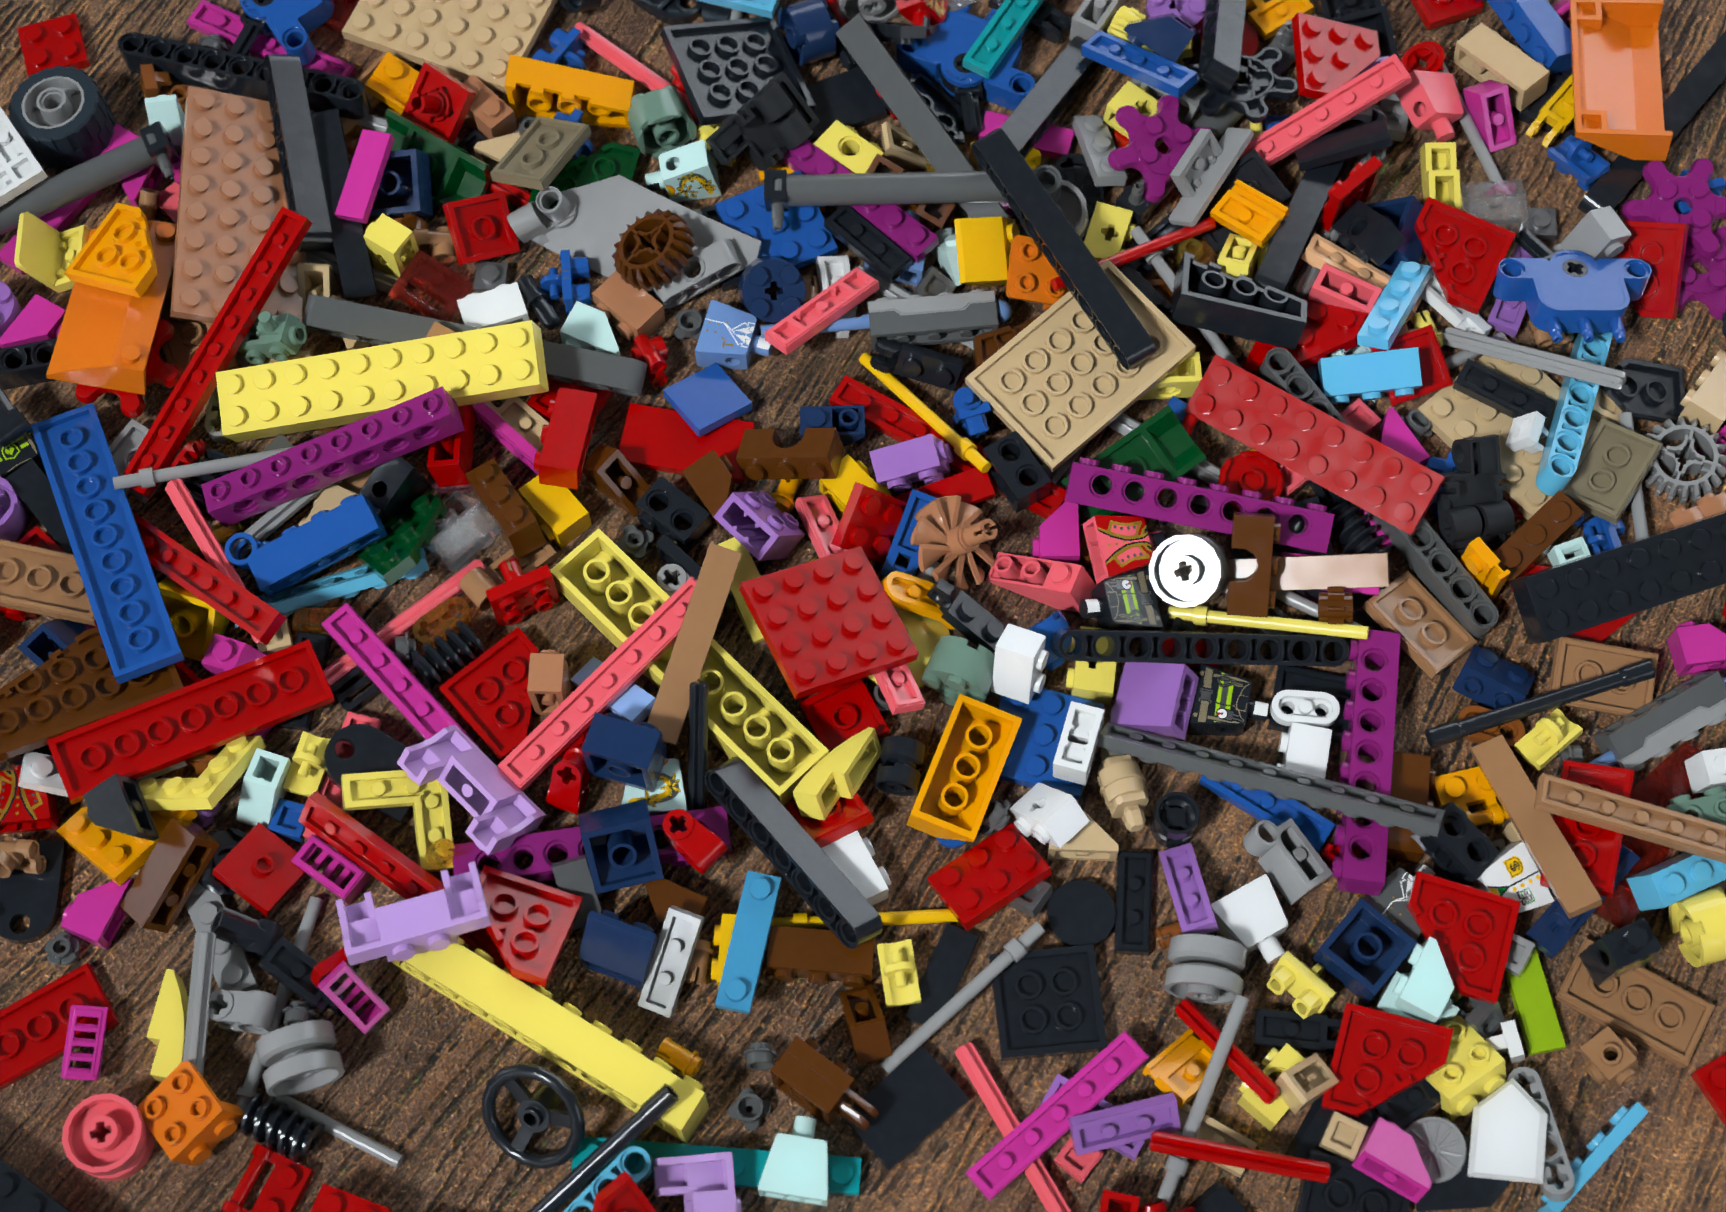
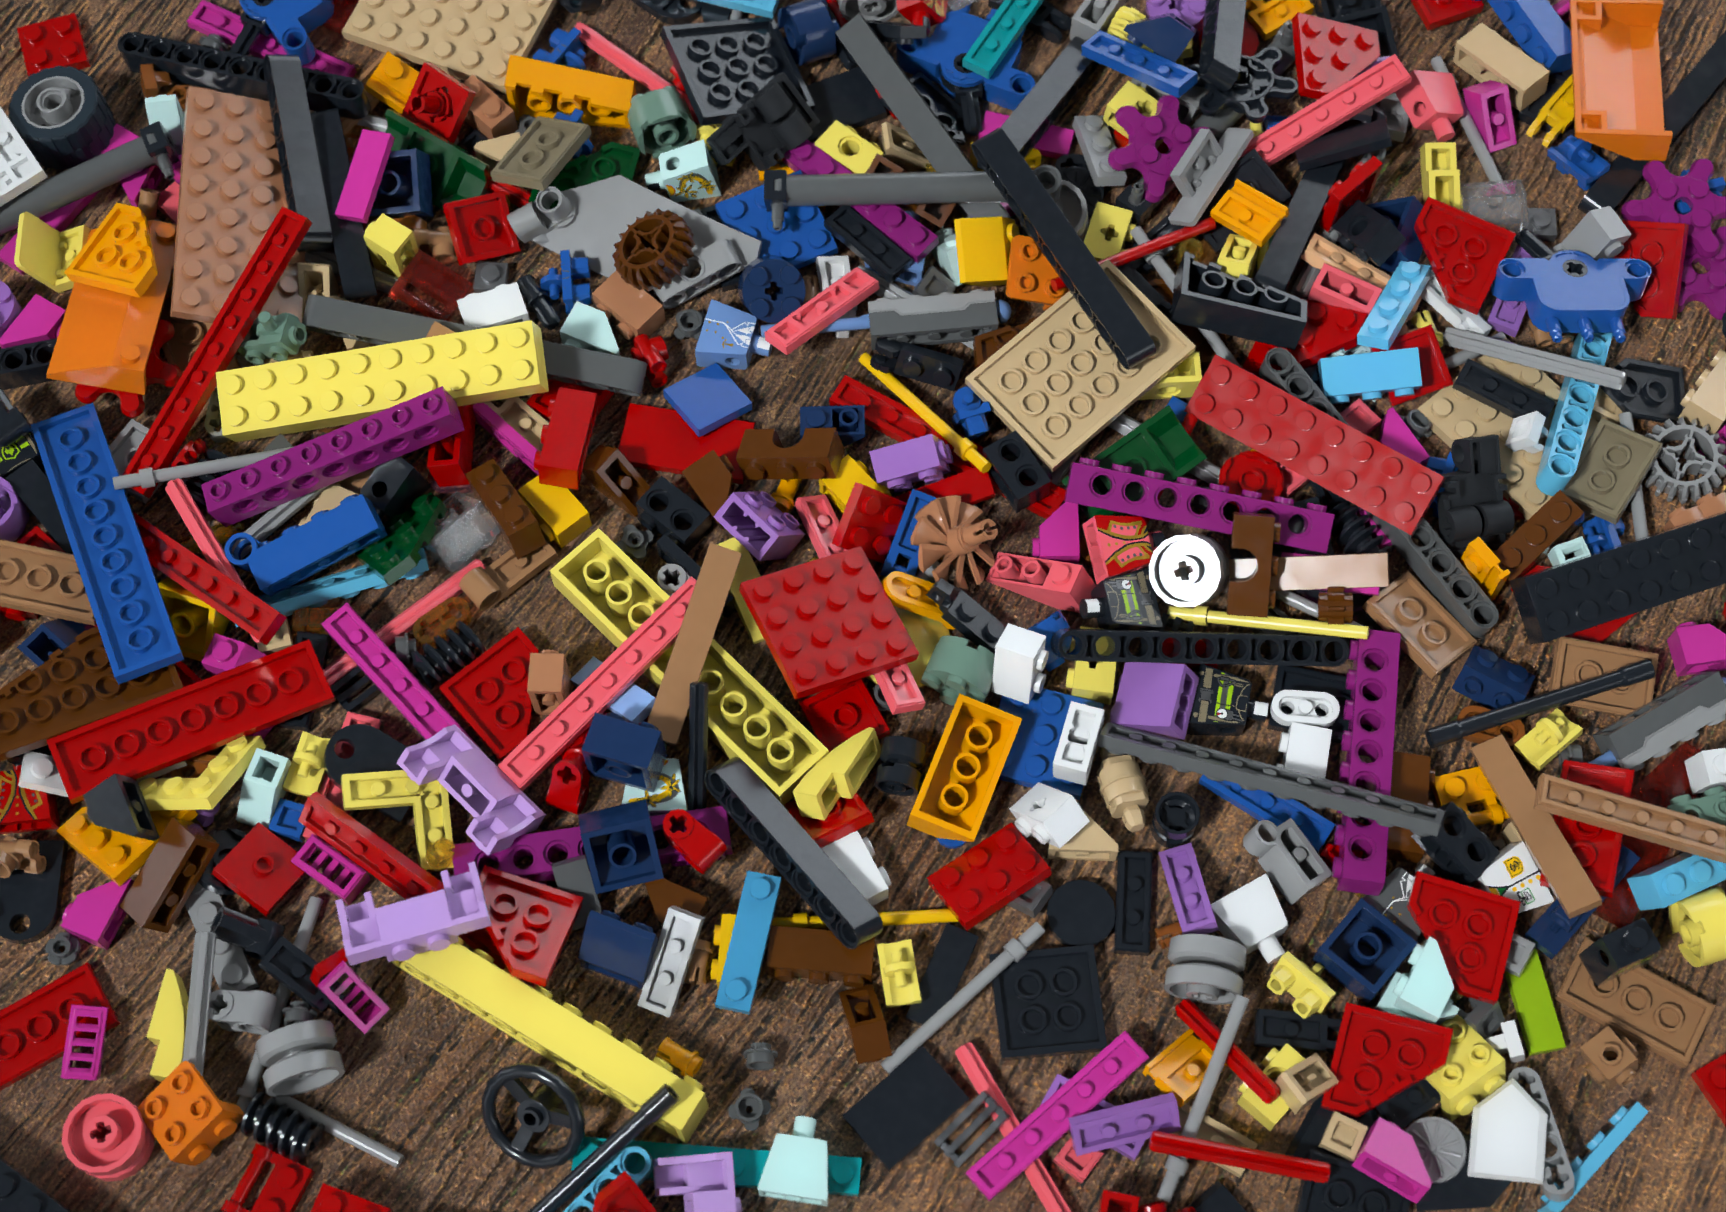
(521, 593): red plate -> none
(820, 1085): reddish brown brick -> none
(950, 1150): none -> black tile
(996, 816): dark grey plate -> none
(1427, 51): red gear -> none

